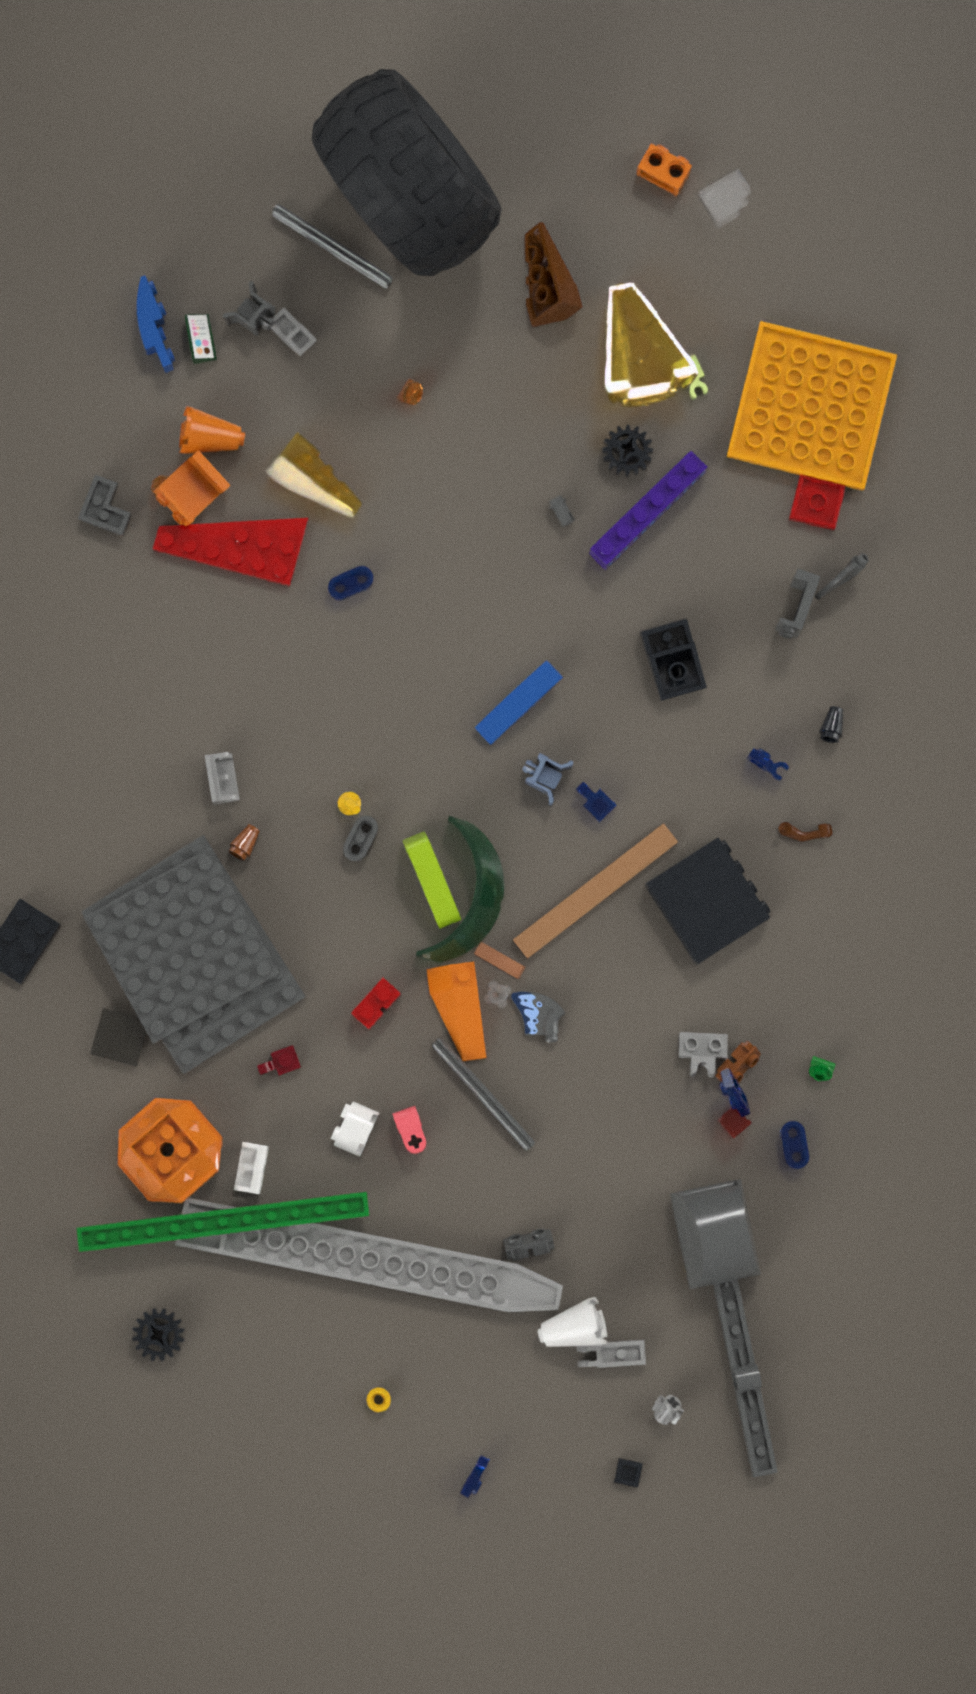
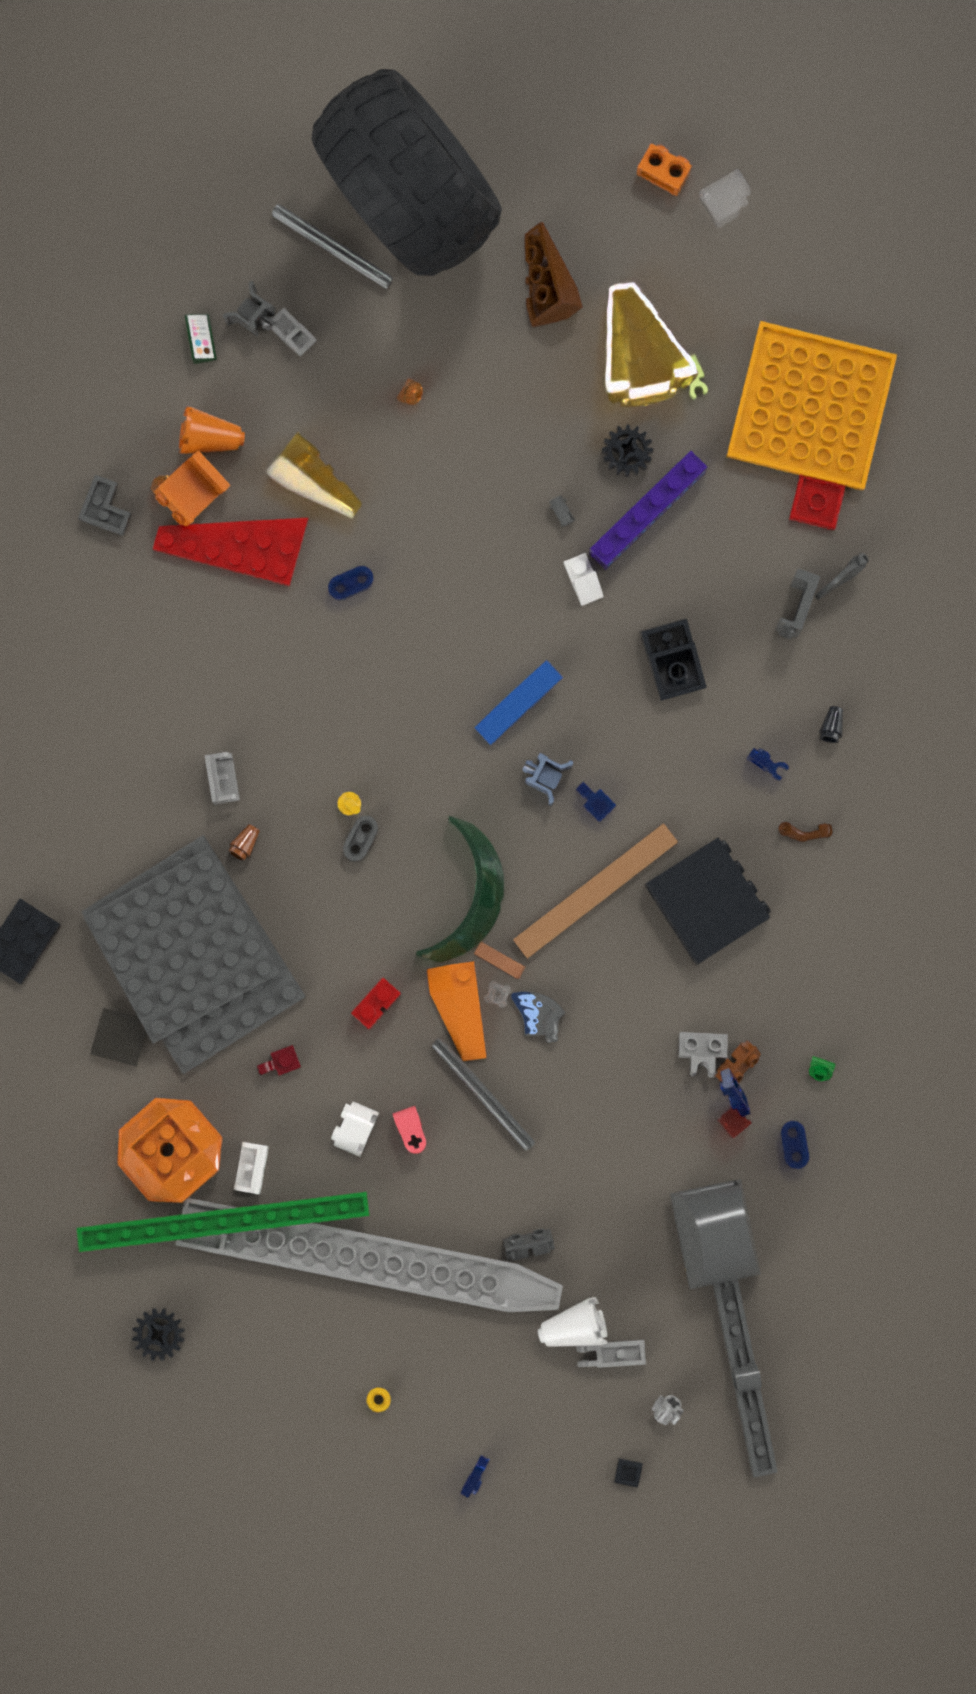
(150, 317): blue slope -> none
(432, 879): lime beam -> none
(583, 579): none -> white slope

